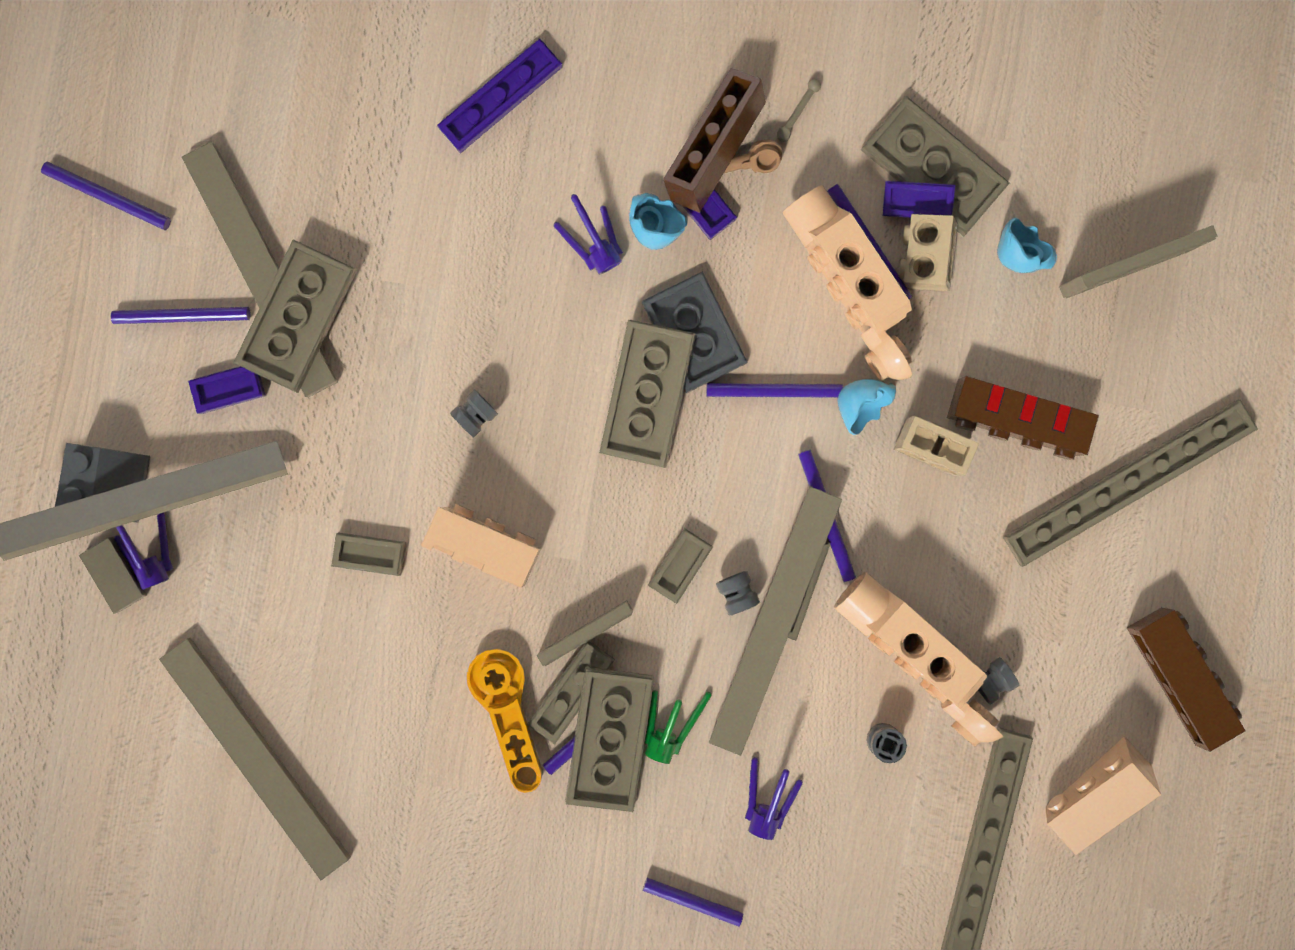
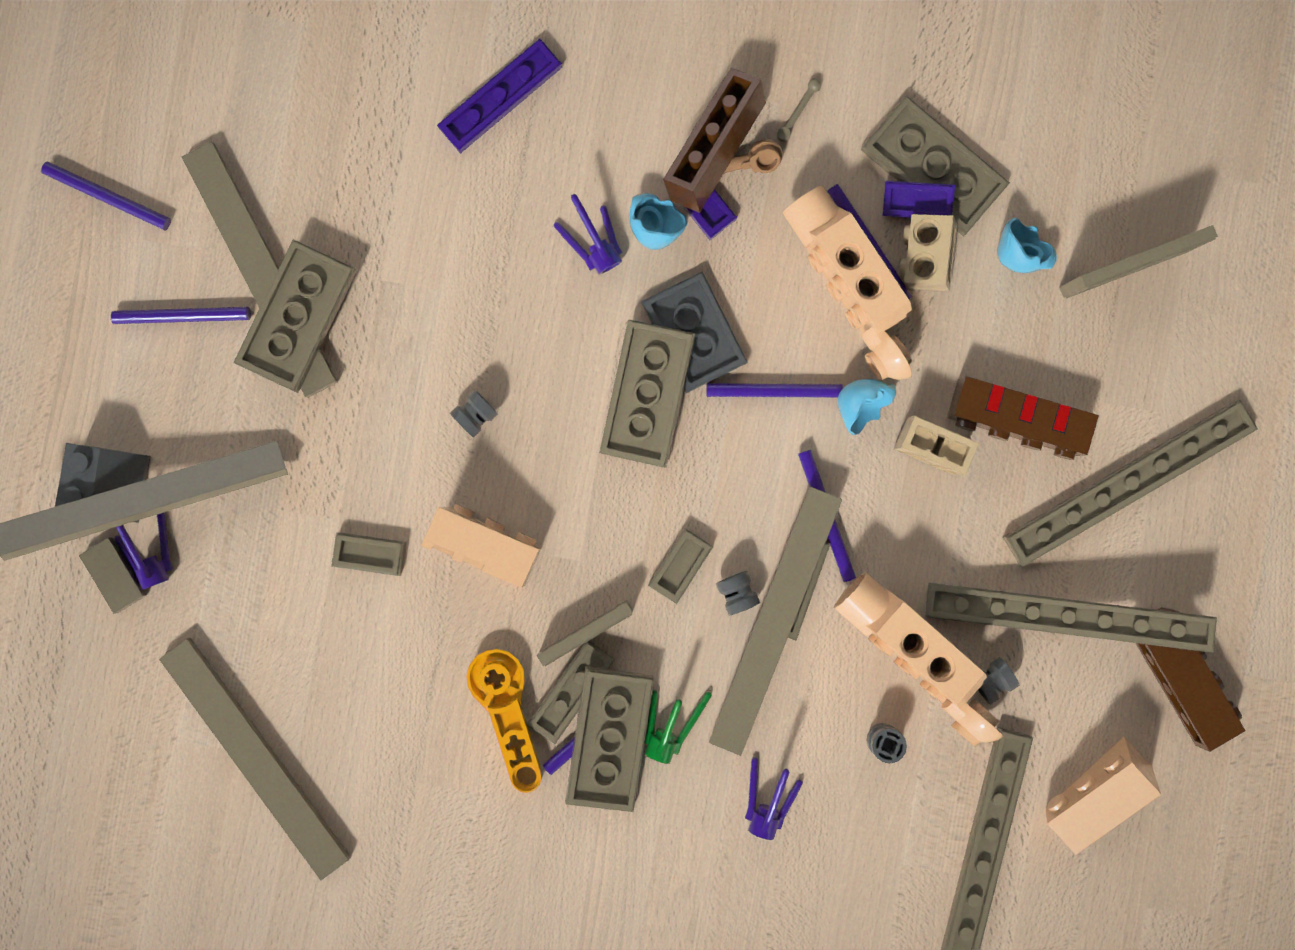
(225, 389): dark purple tile -> none
(693, 902): dark purple bar -> none
(1071, 617): none -> dark tan tile

